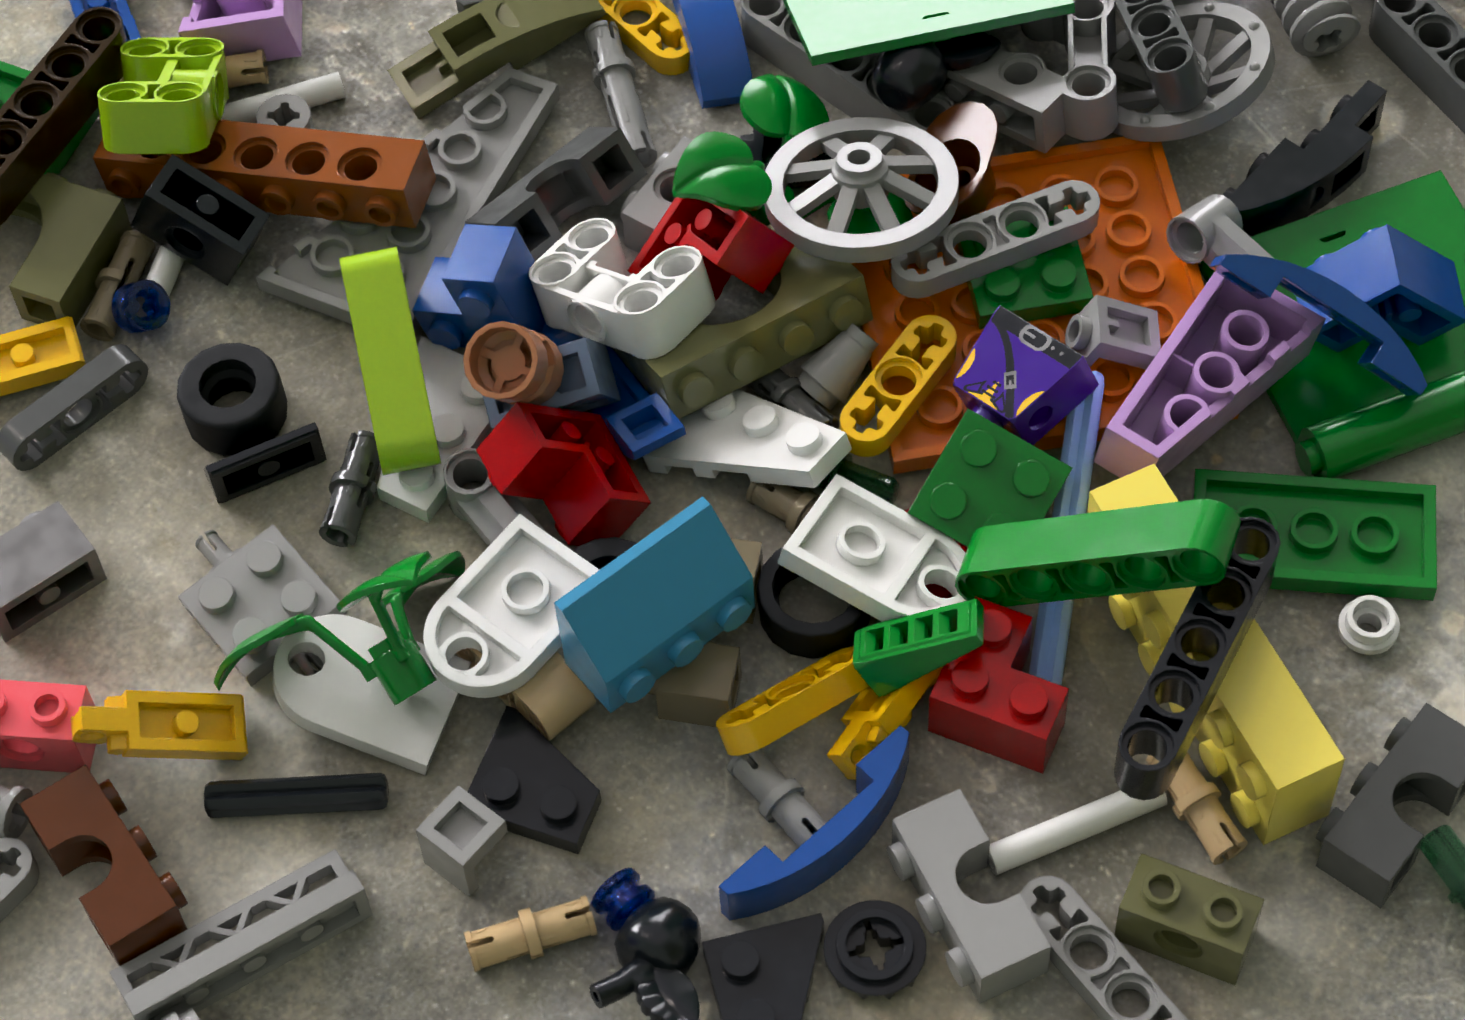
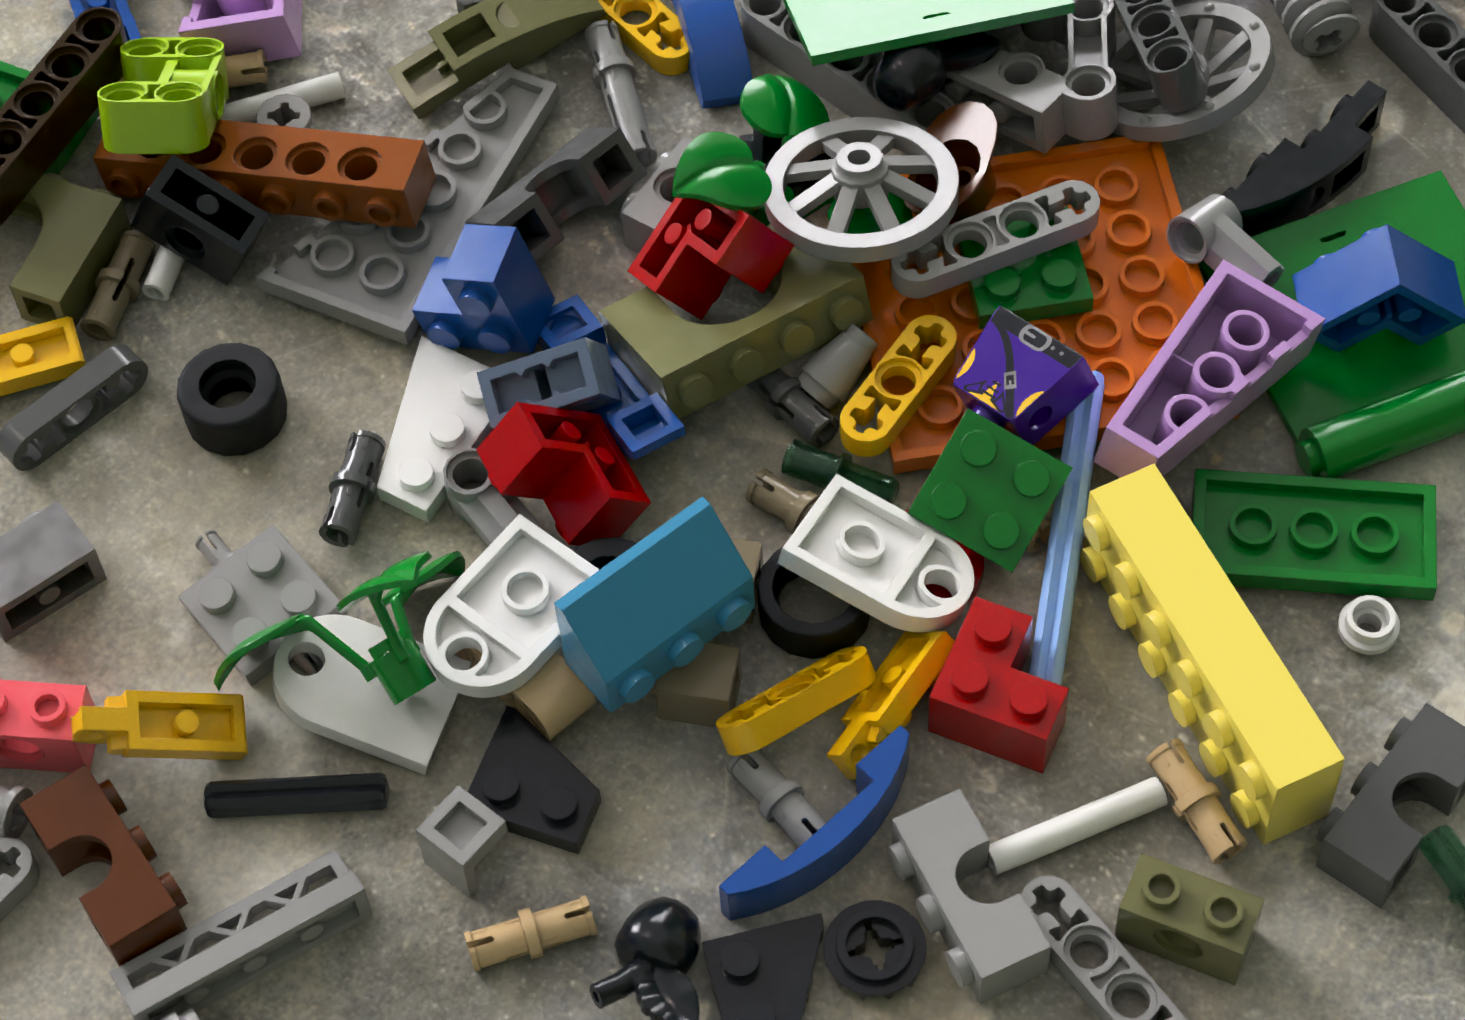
(155, 306): clear blue bush -> none
(265, 463): black slope -> none
(390, 361): lime beam -> none
(513, 364): nougat wheel -> none
(589, 291): white beam -> none
(620, 897): clear blue bush -> none
(755, 439): white wing -> none
(916, 644): green slope -> none
(1100, 553): green beam -> none
(1115, 332): light grey bracket -> none
(1190, 681): black beam -> none
(1386, 353): blue slope -> none

